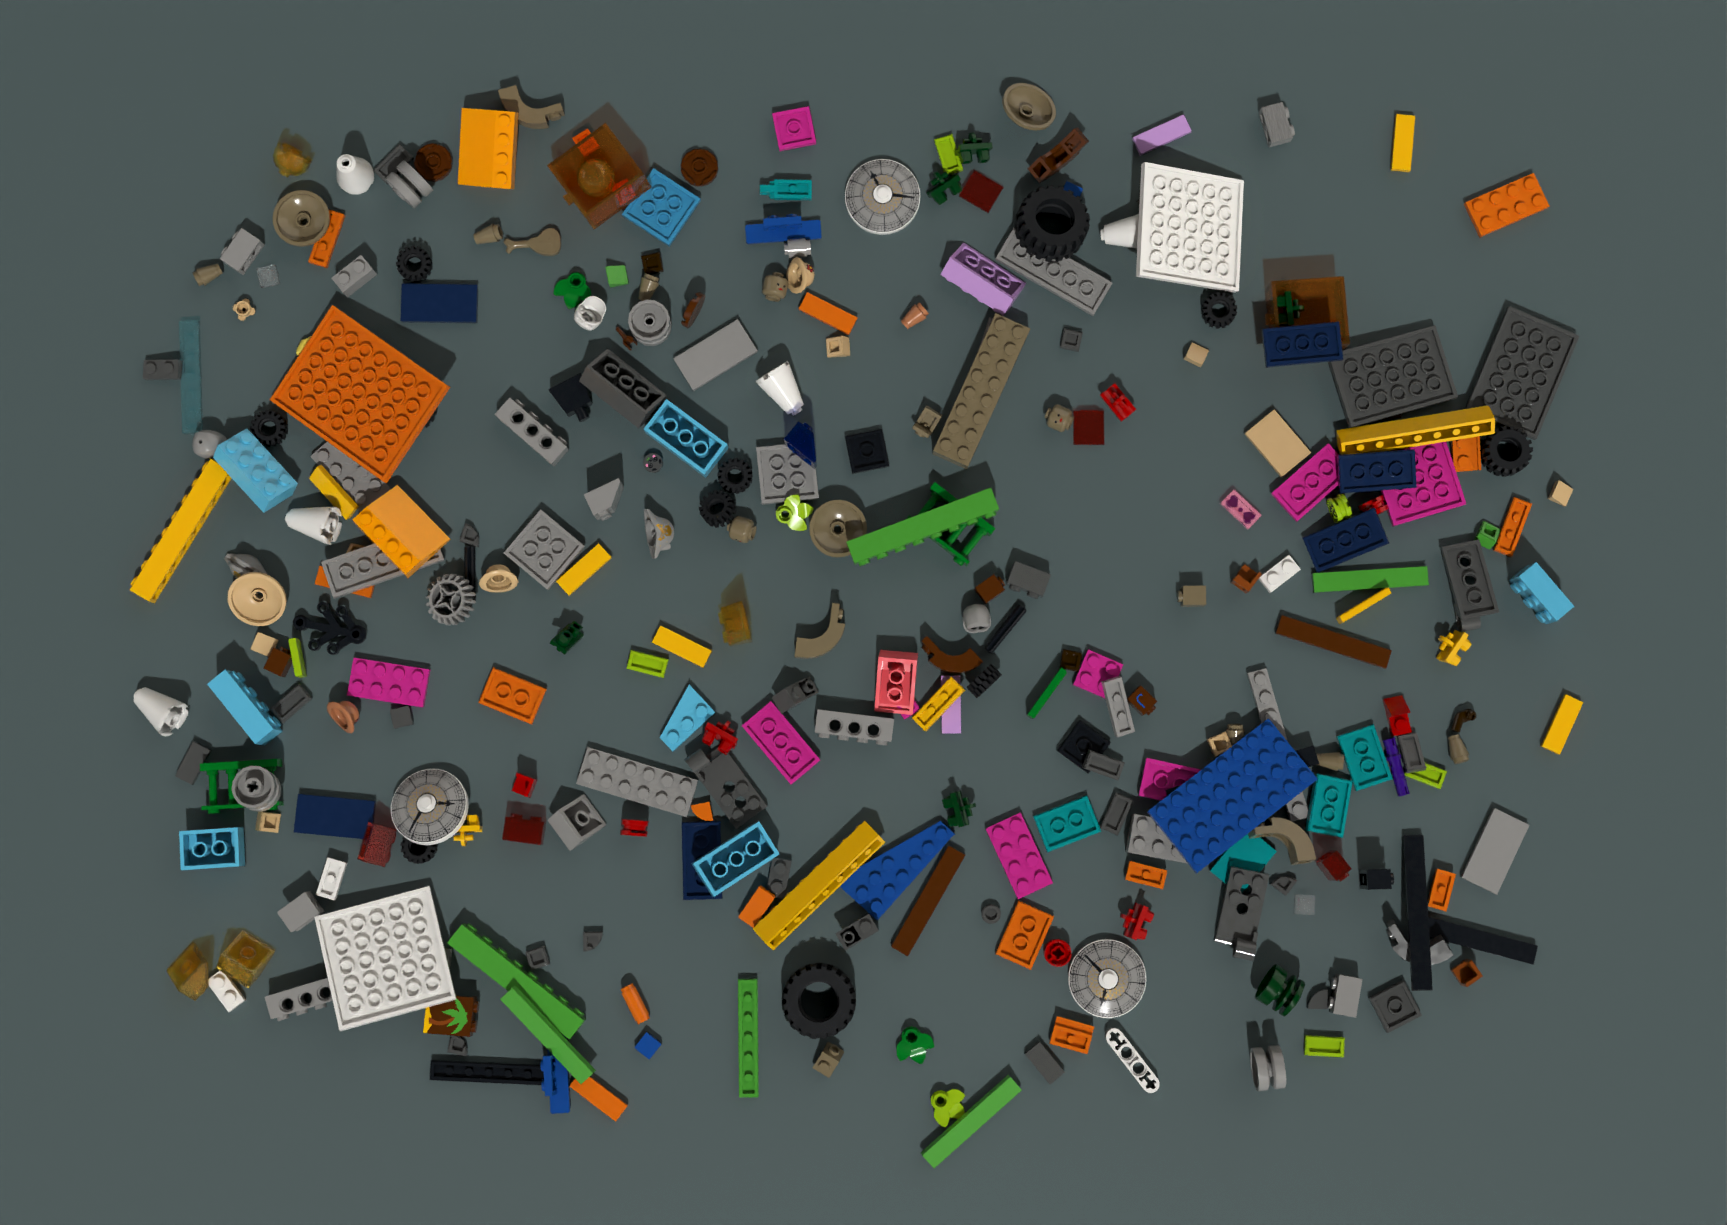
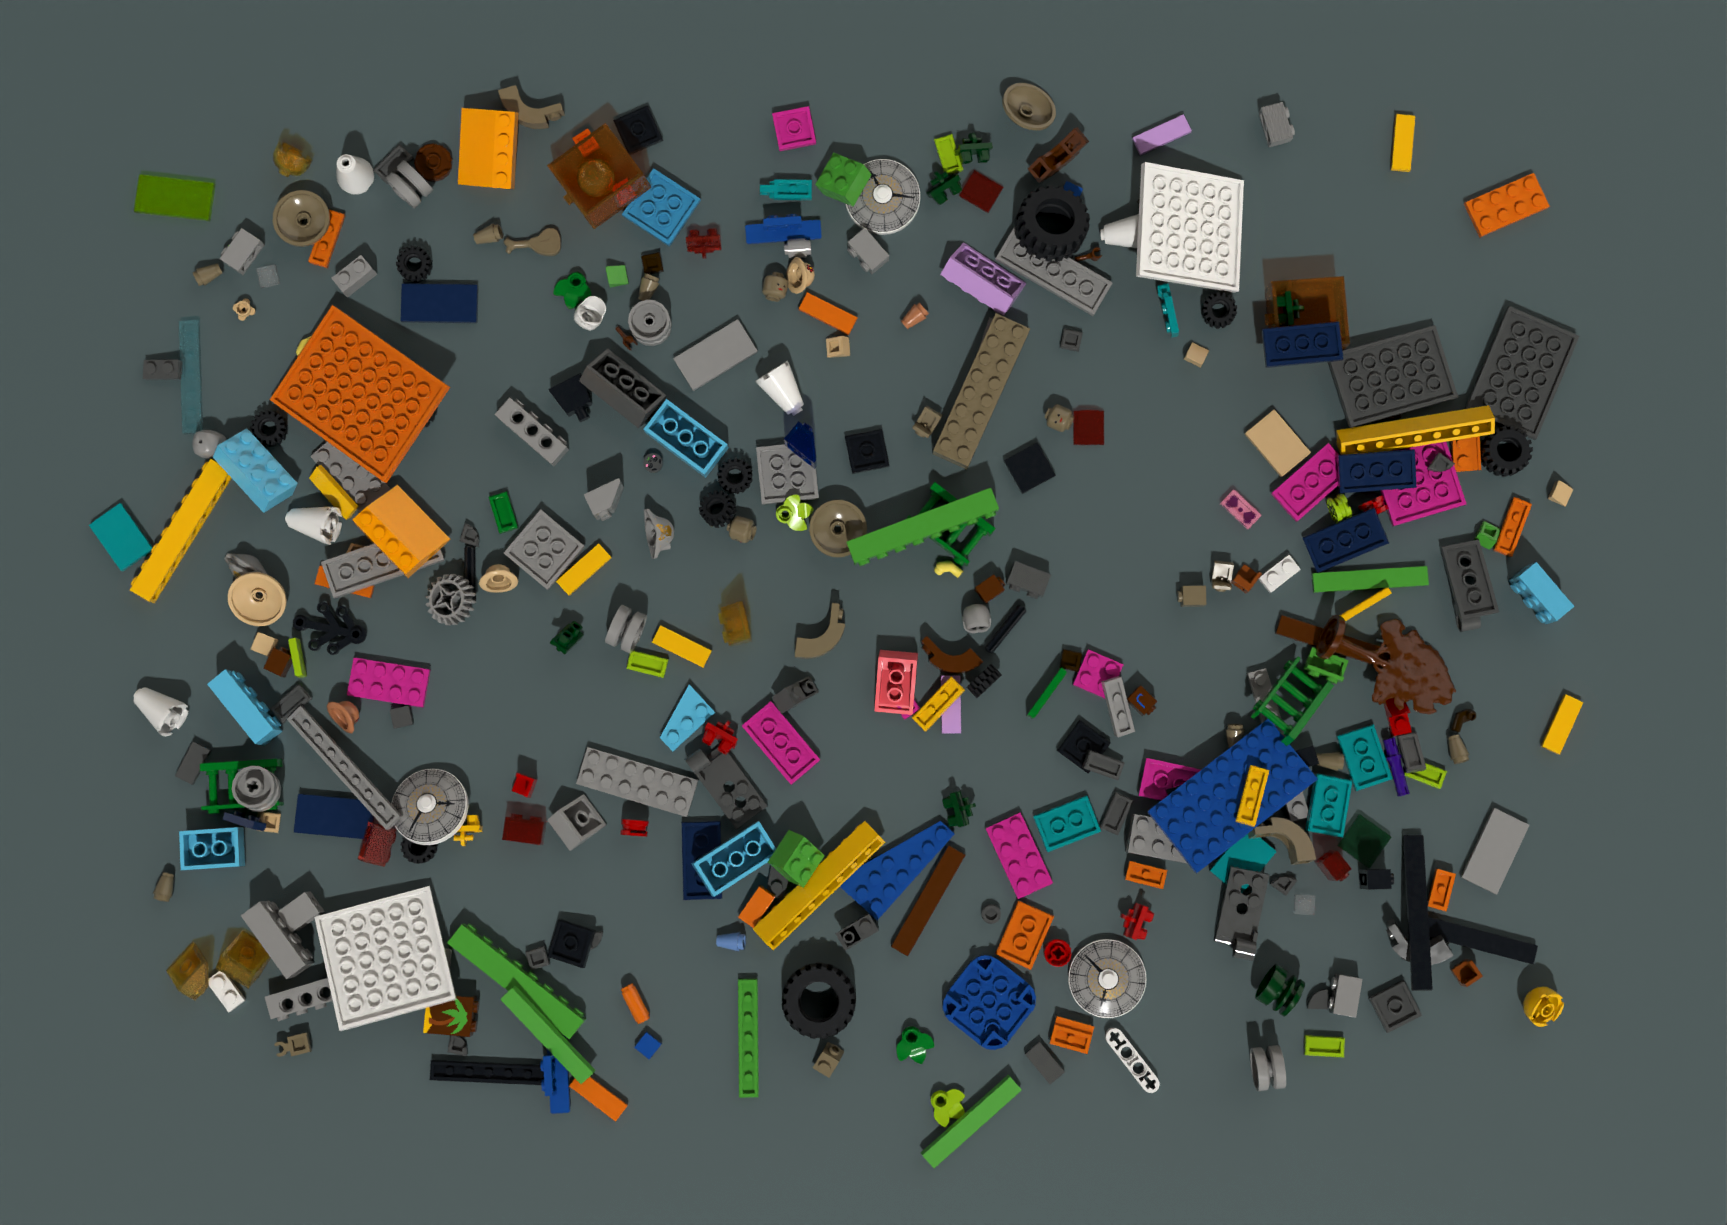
(121, 537): none -> teal tile
(164, 888): none -> dark tan cone
(174, 197): none -> clear neon green tile
(238, 818): none -> dark blue plate
(277, 939): none -> light grey brick
(296, 1045): none -> dark tan plate
(331, 878): white plate -> none
(344, 768): none -> light grey plate
(503, 512): none -> green tile
(512, 696): orange tile -> none
(571, 943): none -> black tile
(625, 629): none -> light grey wheel
(638, 130): none -> black tile
(693, 310): reddish brown tile -> none
(699, 167): reddish brown tile -> none
(703, 244): none -> clear red hips
(703, 811): orange tile -> none
(732, 941): none -> medium blue cone
(796, 858): none -> bright green brick
(825, 717): light grey brick -> none
(843, 179): none -> bright green brick
(867, 251): none -> light grey brick
(948, 566): none -> light yellow arm
(989, 1002): none -> blue tile
(1029, 468): none -> black tile
(1089, 256): none -> reddish brown hand
(1118, 402): red hips -> none
(1168, 308): none -> teal hinge
(1219, 743): tan slope -> none
(1222, 575): none -> bracket
(1252, 795): none -> yellow tile
(1310, 704): none -> green fence
(1330, 668): none -> bright green bracket
(1364, 841): none -> clear green tile
(1411, 672): none -> reddish brown plant
(1440, 463): none -> dark grey tile
(1451, 645): yellow hips -> none
(1542, 1005): none -> yellow cylinder

